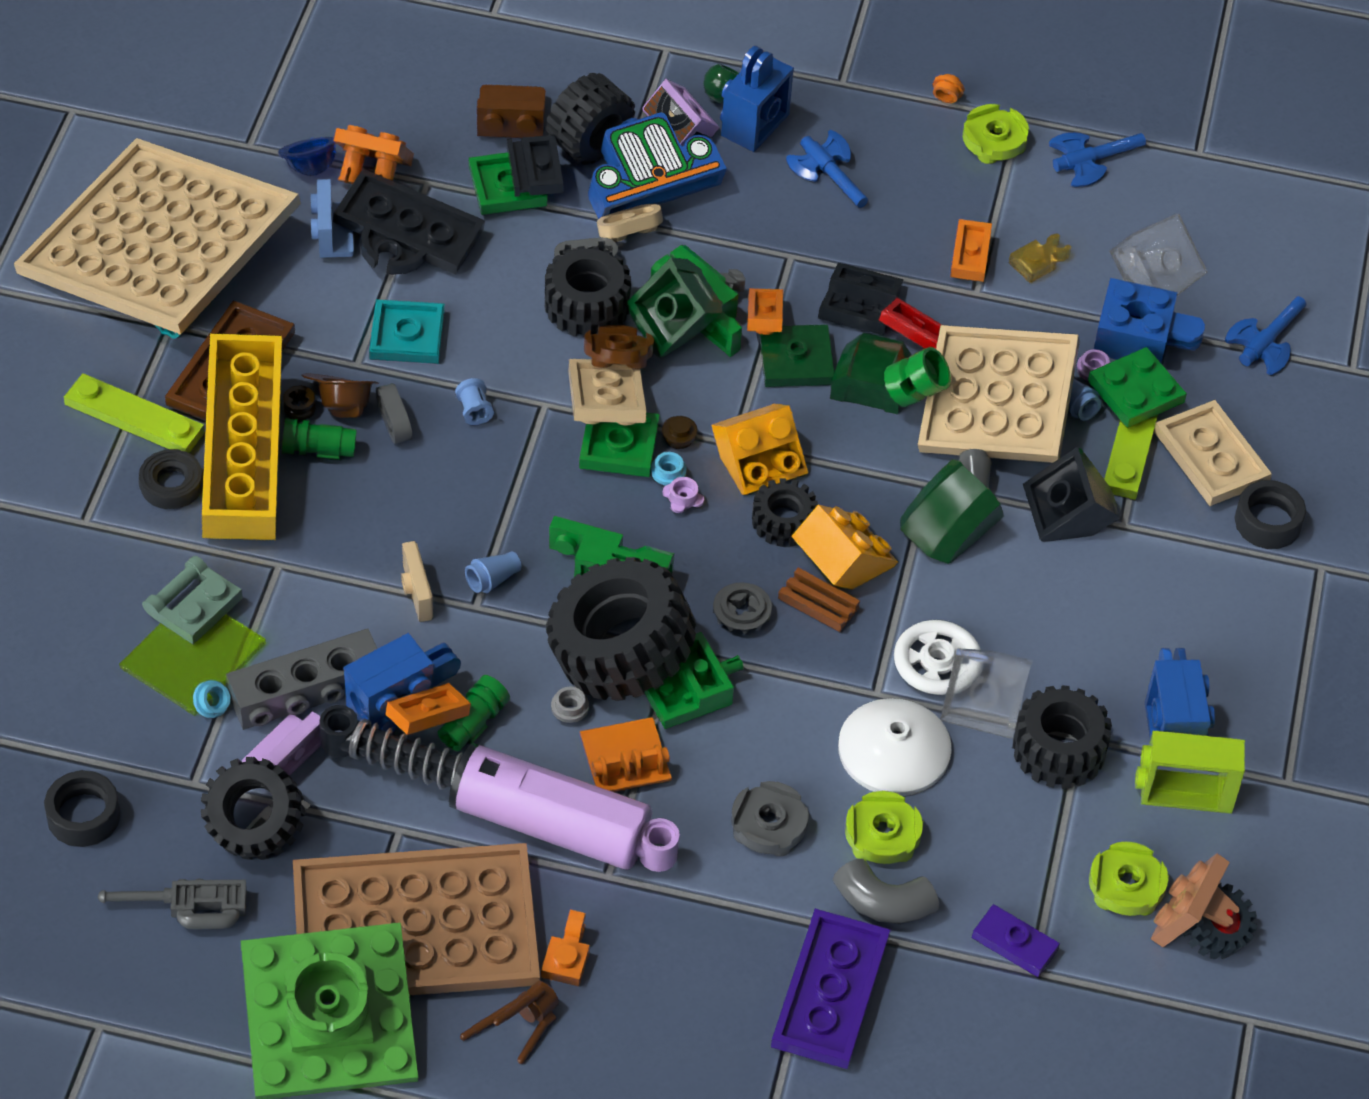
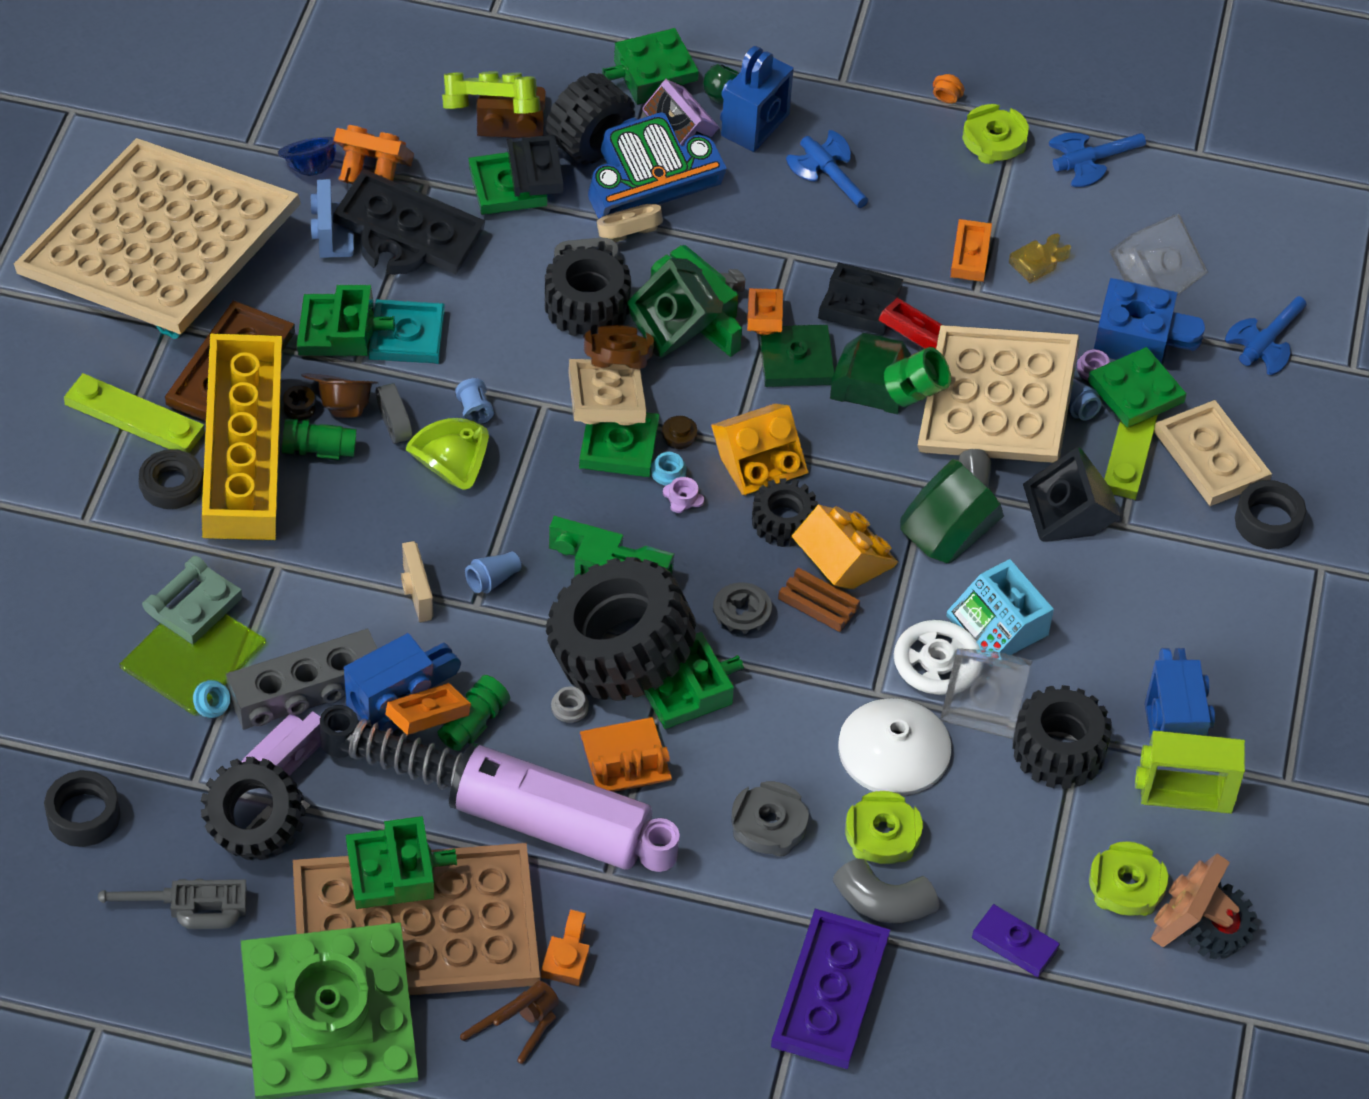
(339, 322): none -> green plate
(394, 864): none -> green plate
(451, 449): none -> lime hat
(490, 84): none -> lime plate
(649, 61): none -> green plate
(1003, 610): none -> medium azure slope

